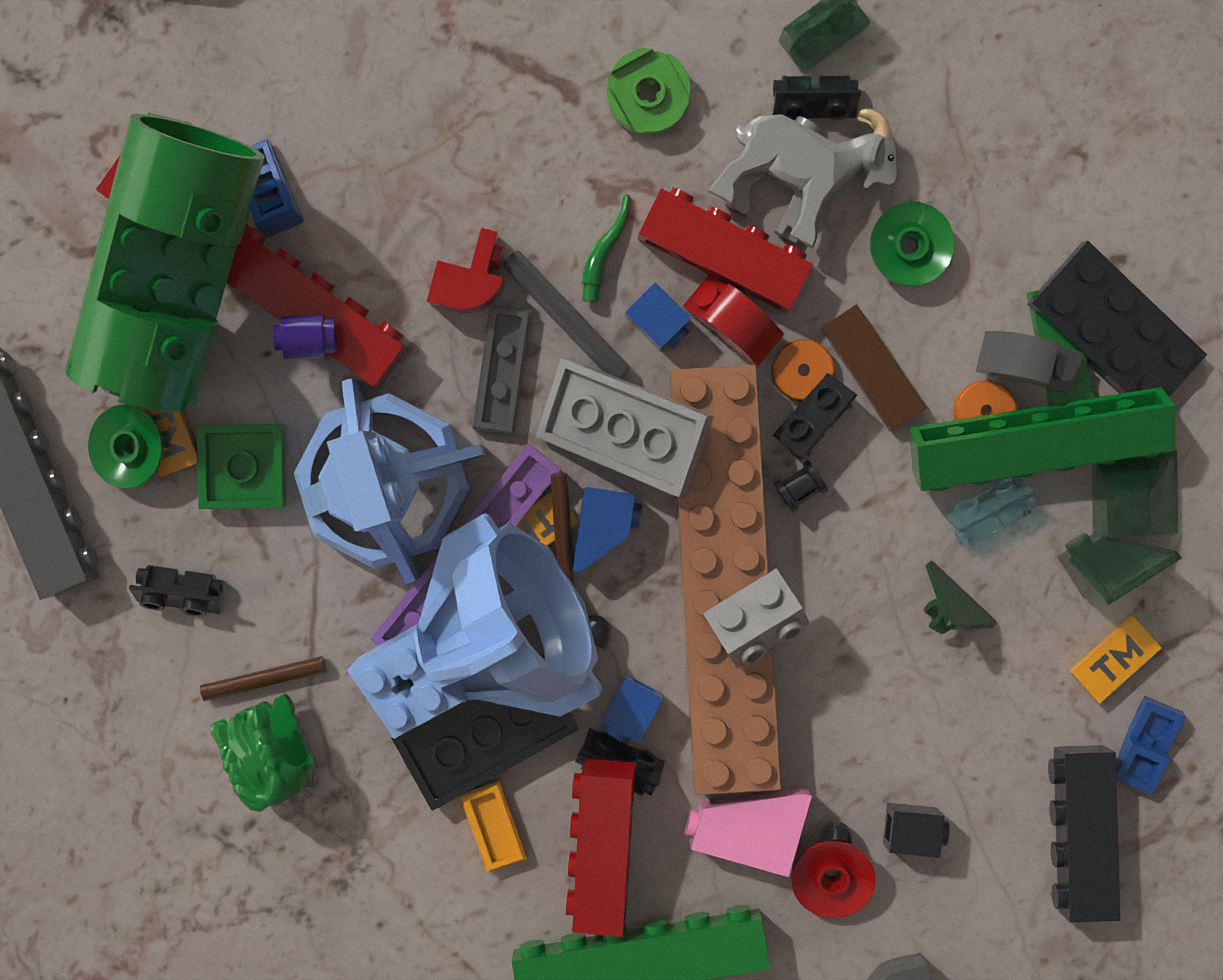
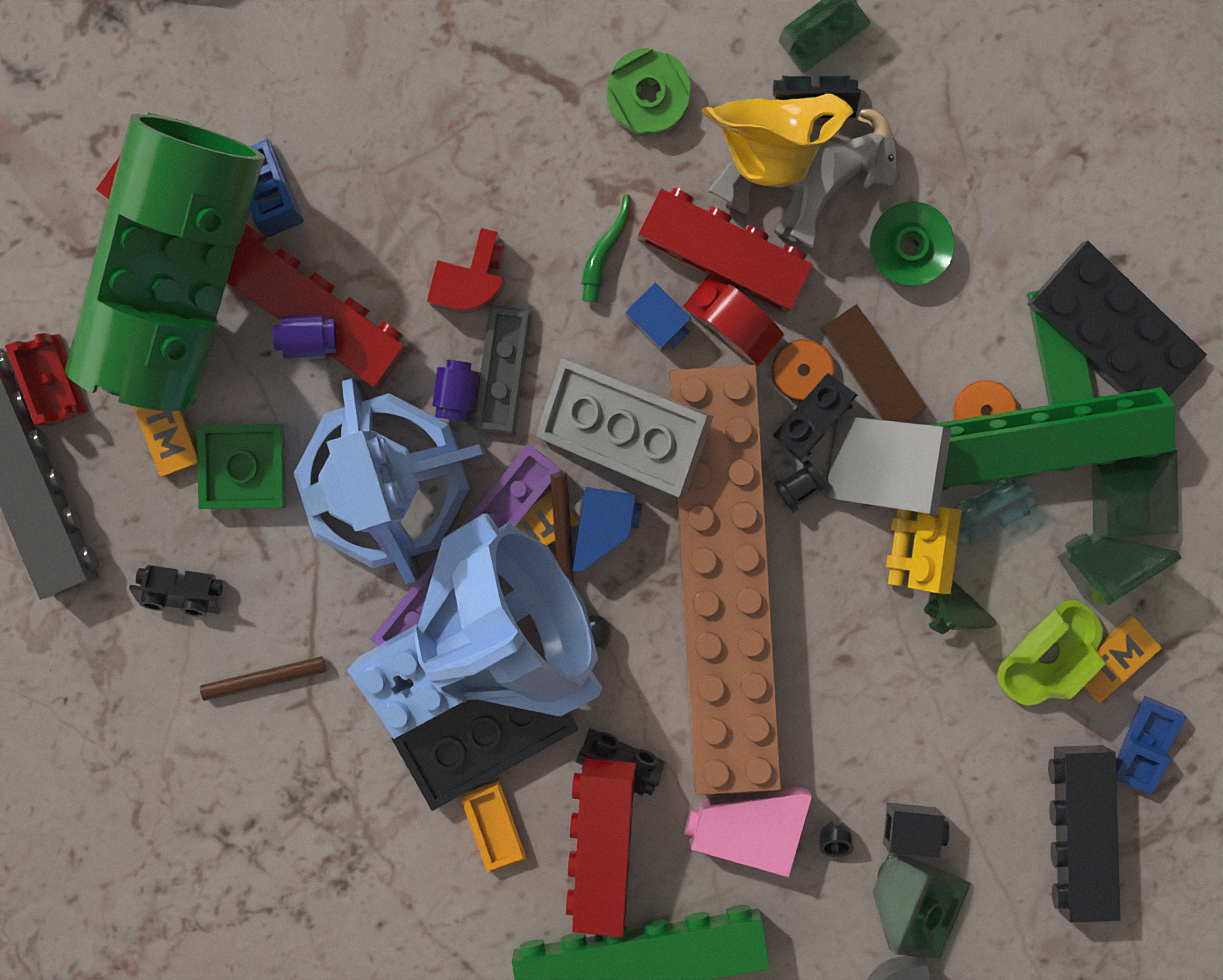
(43, 380): none -> red hinge
(112, 446): green dish -> none
(265, 753): green piece -> none
(455, 391): none -> dark purple brick
(565, 315): dark grey axle -> none
(631, 710): blue brick -> none
(757, 619): light grey bracket -> none
(773, 136): none -> yellow piece
(836, 894): red dish -> none
(888, 464): none -> light grey tile
(917, 905): none -> clear green slope
(932, 553): none -> yellow plate
(1029, 360): dark grey brick -> none
(1077, 635): none -> lime piece

